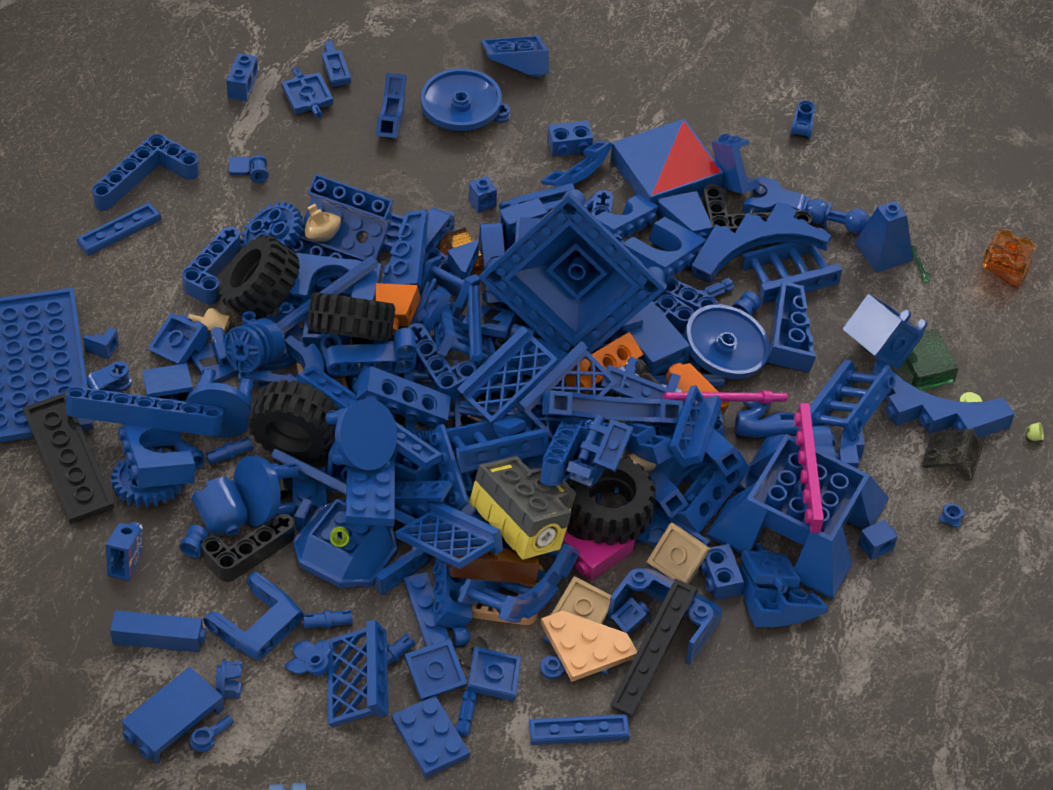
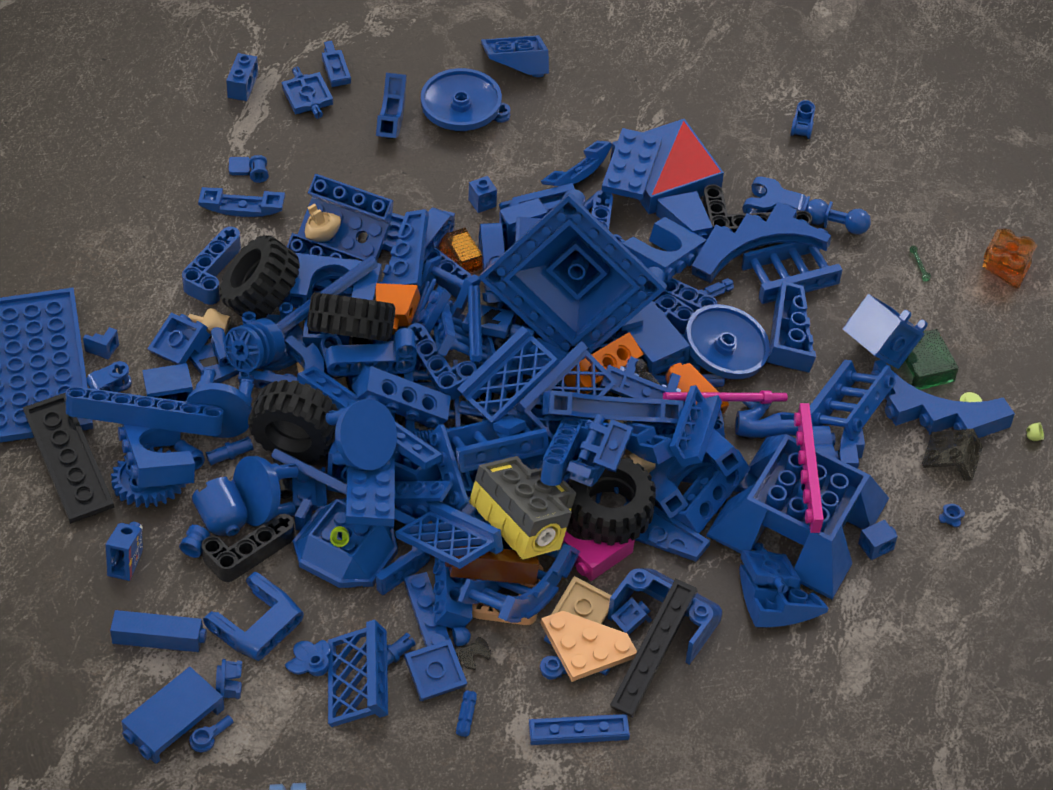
(118, 229): blue tile -> none
(139, 163): blue beam -> none
(239, 205): none -> blue slope
(278, 221): blue gear -> none
(327, 619): blue pin -> none
(430, 736): blue plate -> none
(463, 258): blue slope -> none
(494, 673): blue plate -> none
(569, 138): blue brick -> none
(631, 164): none -> blue plate
(635, 217): blue arch -> none
(678, 554): tan plate -> none
(724, 571): blue brick -> none
(729, 159): blue panel -> none
(748, 302): blue wheel -> none
(886, 238): blue slope -> none

